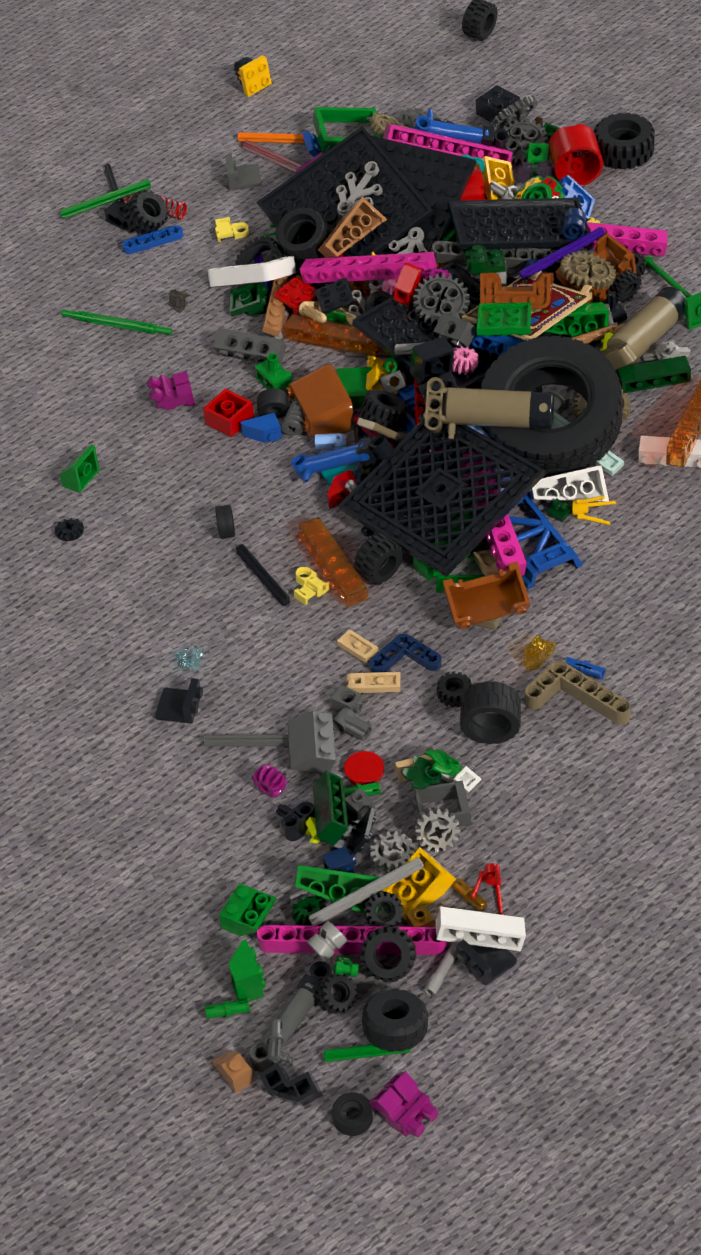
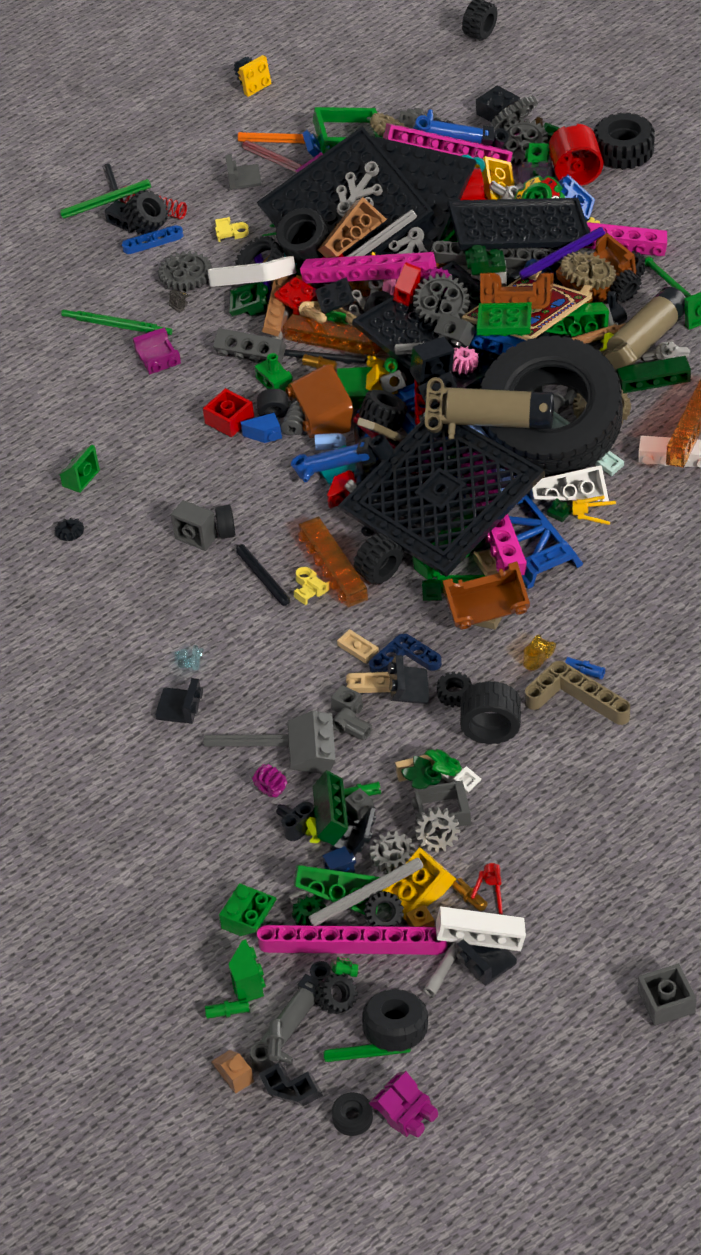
(156, 351): none -> magenta panel
(171, 391): magenta hips -> none
(184, 271): none -> dark grey gear
(194, 525): none -> dark grey brick
(317, 361): none -> pearl gold axle
(327, 941): light grey wheel -> none
(347, 358): none -> black bar
(364, 768): red tile -> none
(375, 967): black tyre -> none
(384, 234): none -> light grey axle
(407, 683): none -> black bracket
(432, 590): none -> dark green tile
(574, 223): dark blue wheel -> none
(666, 994): none -> dark grey brick

